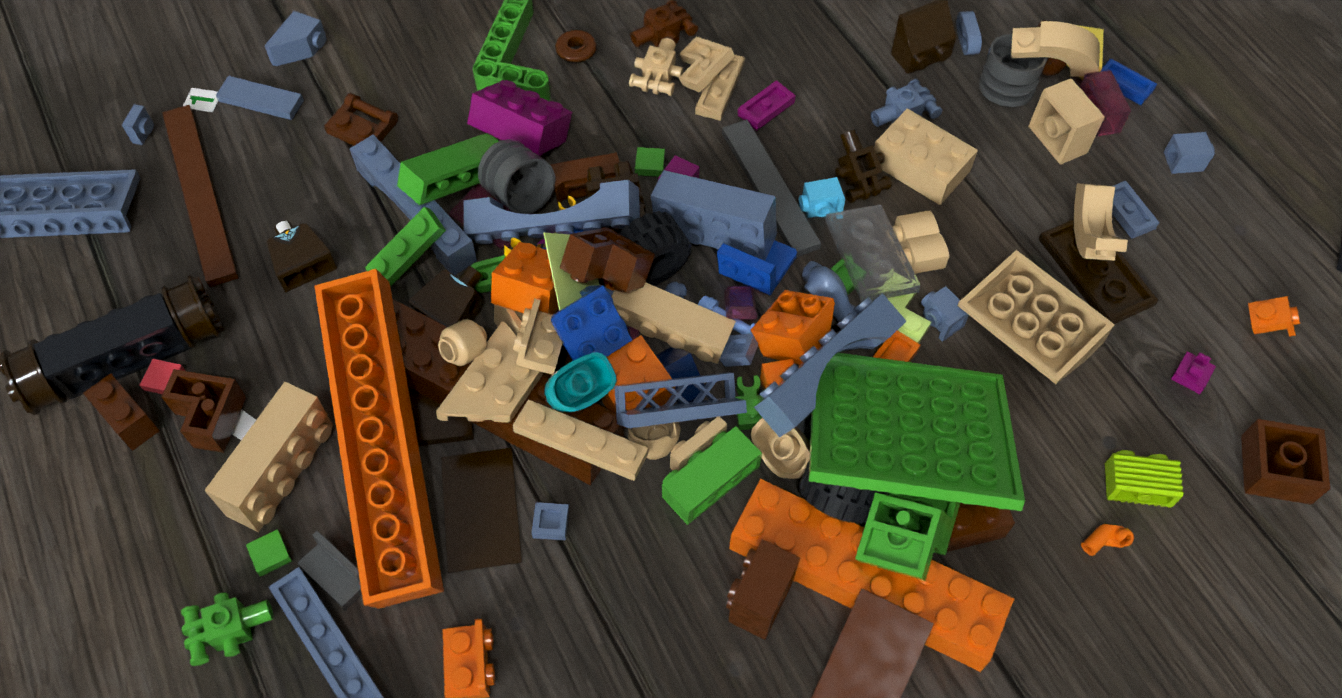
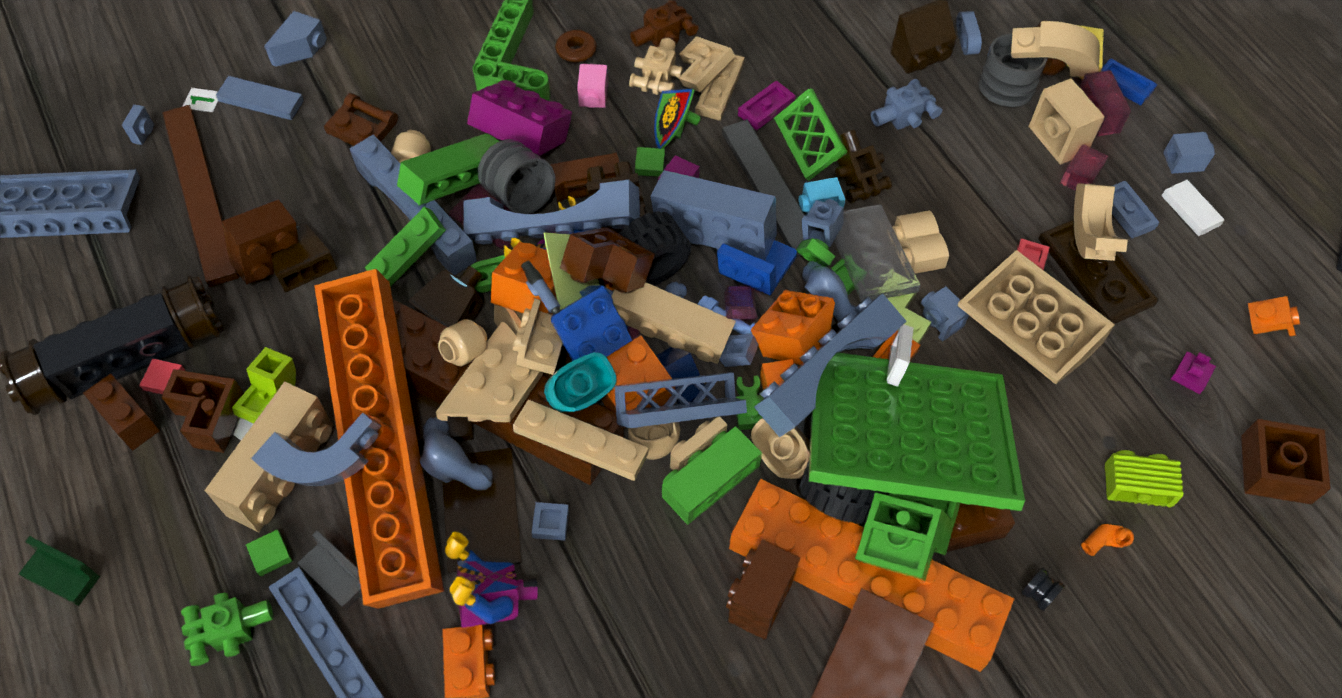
(58, 572): none -> dark green panel
(255, 236): none -> reddish brown brick
(266, 377): none -> lime brick
(340, 461): none -> sand blue arch
(410, 145): none -> tan head
(446, 459): none -> sand blue head
(485, 589): none -> torso
(539, 287): none -> piece
(592, 85): none -> bright pink brick
(672, 114): none -> shield
(815, 251): none -> bright green plate
(823, 159): none -> bright green window
(823, 215): none -> sand blue brick
(899, 355): none -> white tile
(924, 156): tan brick -> none
(1034, 251): none -> coral tile
(1043, 589): none -> black wheel
(1084, 167): none -> clear pink brick
(1193, 207): none -> white tile

